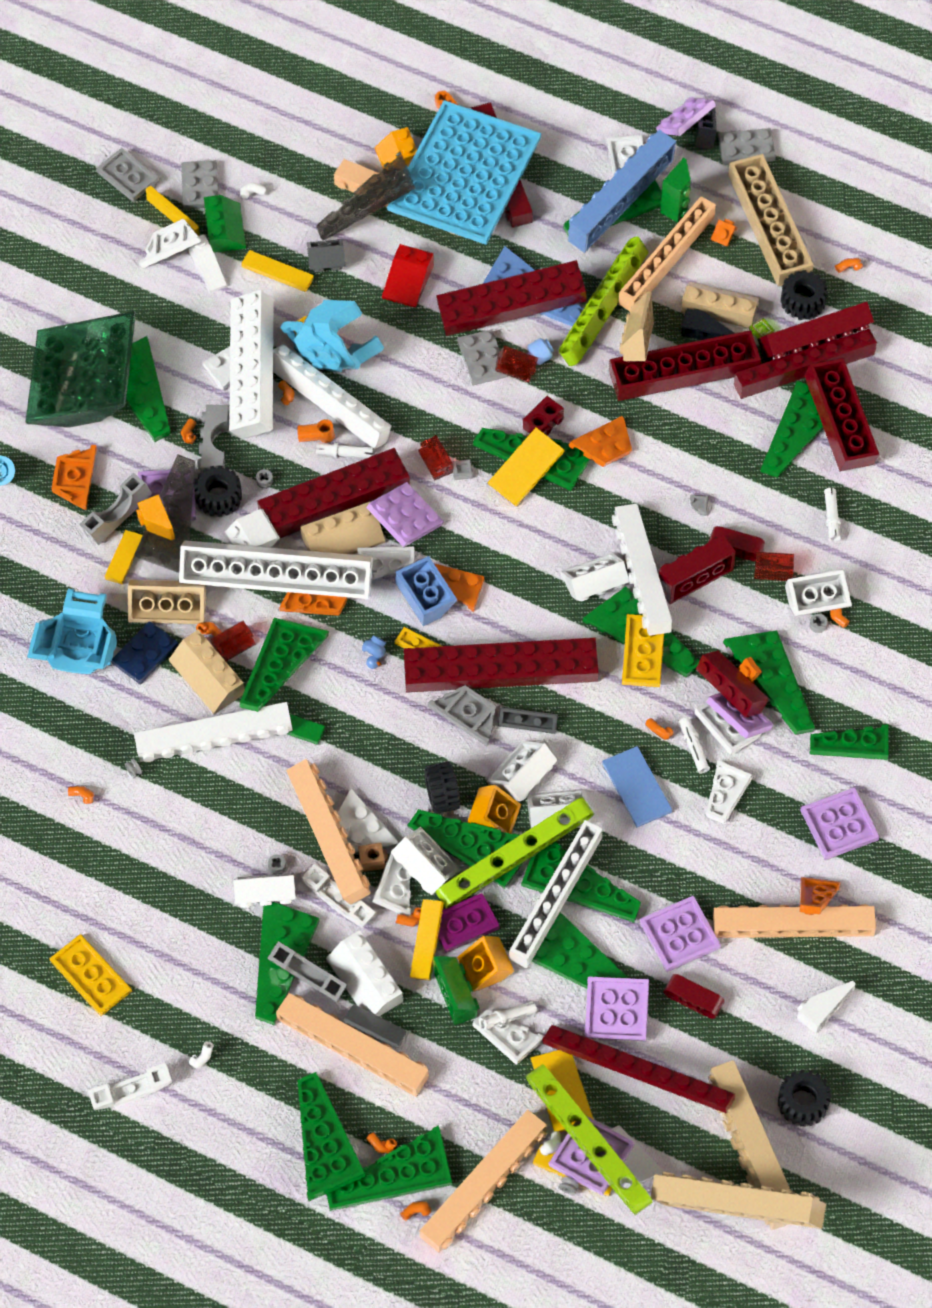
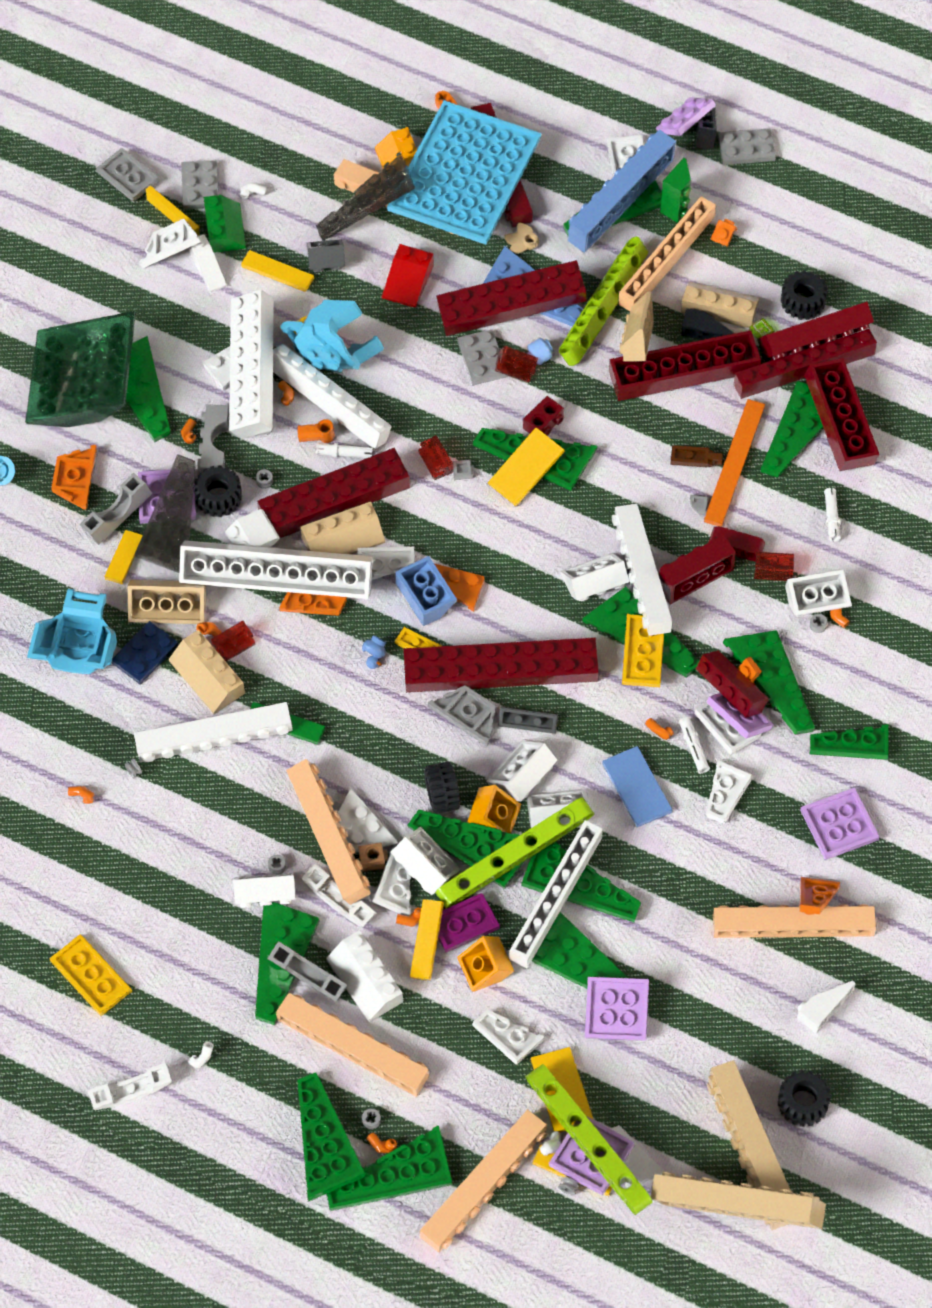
(154, 517): light orange slope -> none
(280, 657): green wing -> none
(369, 1125): none -> light grey bush
(375, 1026): dark grey slope -> none
(405, 514): lavender plate -> none
(416, 1207): orange arm -> none
(455, 989): green slope -> none
(500, 1017): white pin -> none
(520, 240): none -> tan plate
(605, 443): orange wing -> none
(639, 1068): dark red plate -> none
(680, 933): lavender plate -> none
(694, 996): dark red beam -> none
(695, 456): none -> reddish brown hinge
(734, 463): none -> orange tile
(769, 217): tan brick -> none
(848, 262): orange arm -> none

